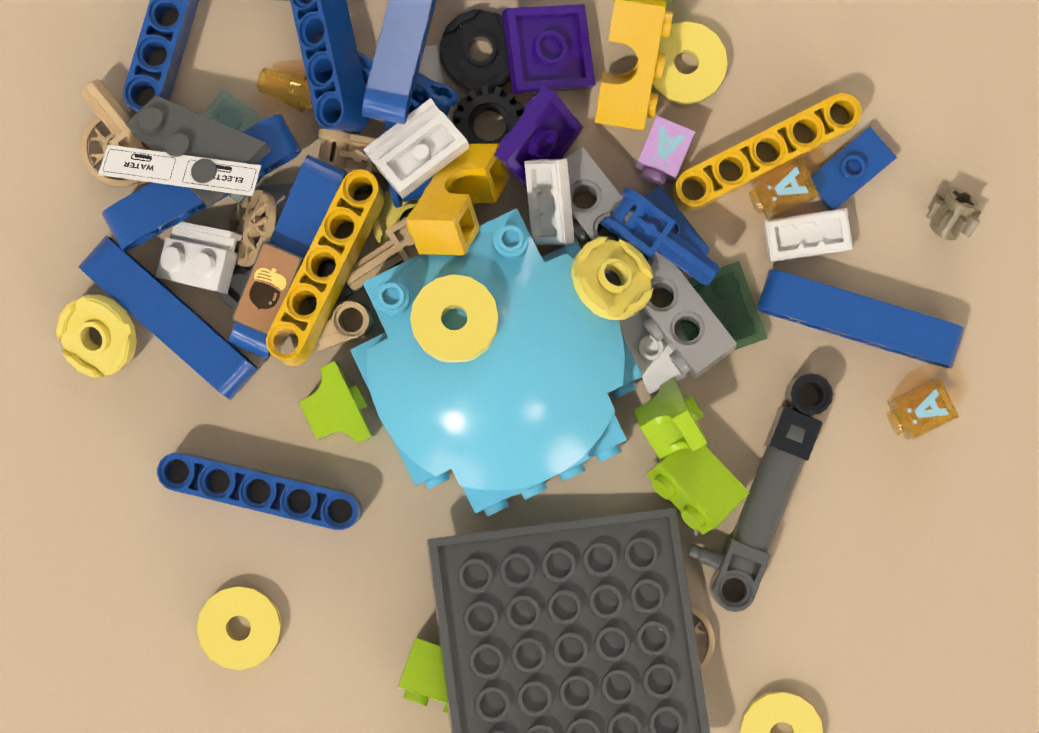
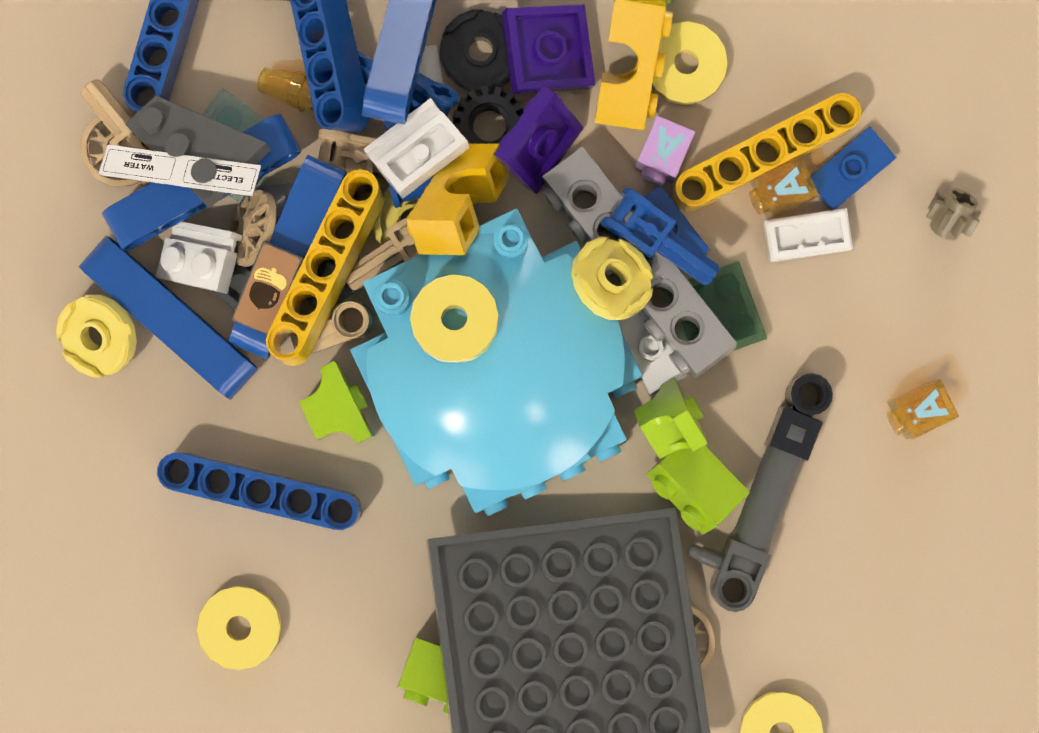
(549, 201): white plate -> none
(860, 318): blue beam -> none

